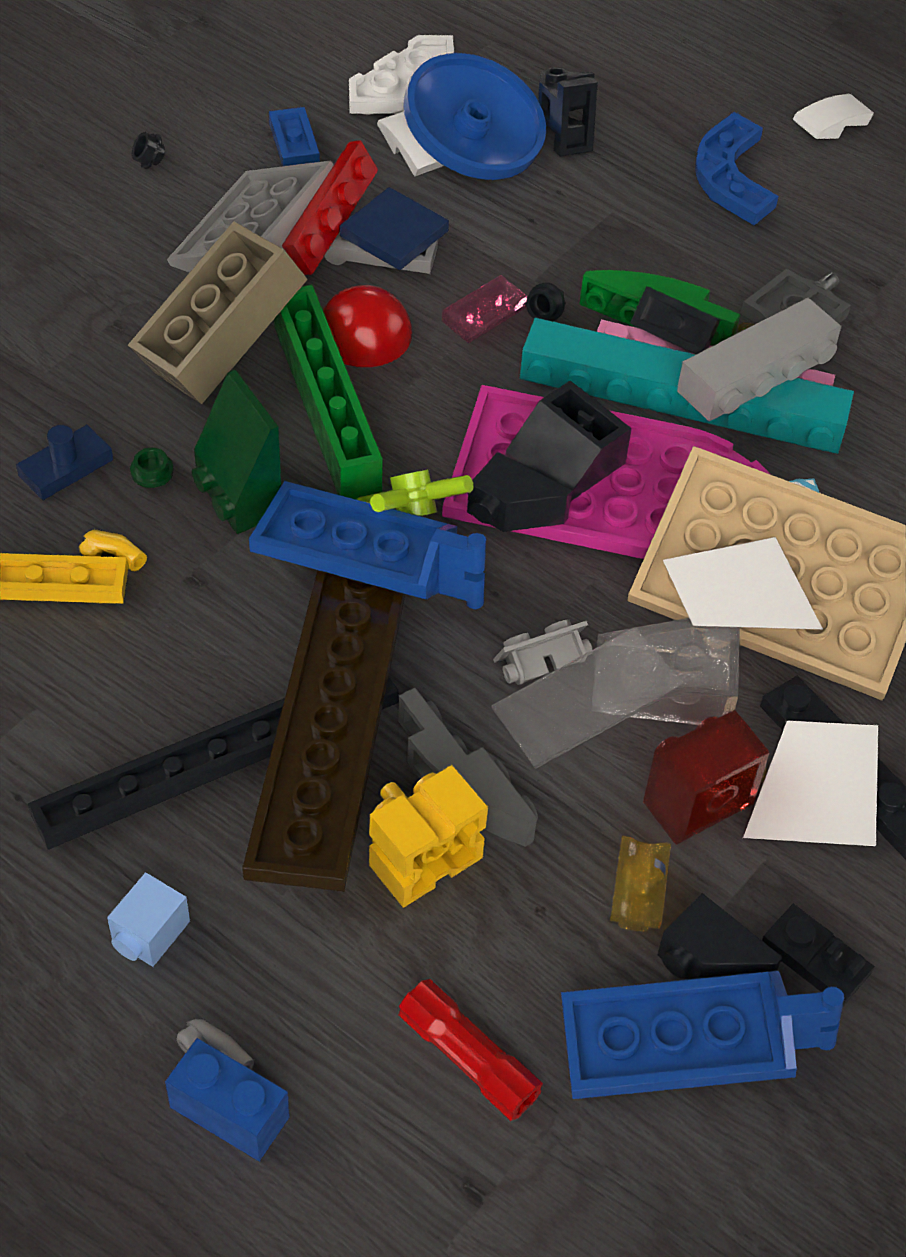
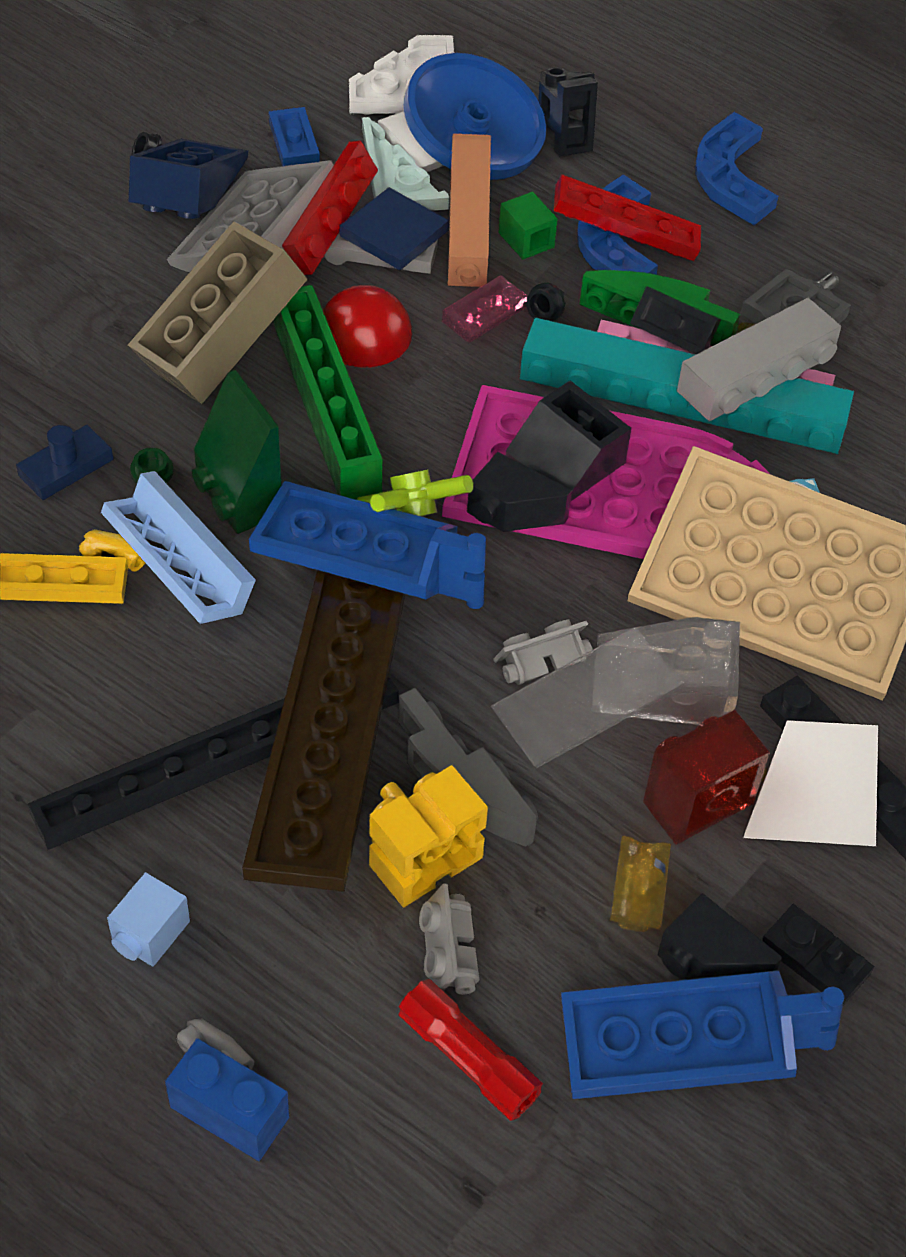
(183, 176): none -> dark blue slope
(189, 548): none -> light blue fence
(399, 170): none -> light aqua wing
(446, 922): none -> light grey hinge
(469, 210): none -> nougat slope
(527, 225): none -> green brick
(607, 249): none -> blue plate
(627, 218): none -> red plate
(742, 587): white sticker -> none
(830, 116): white slope -> none

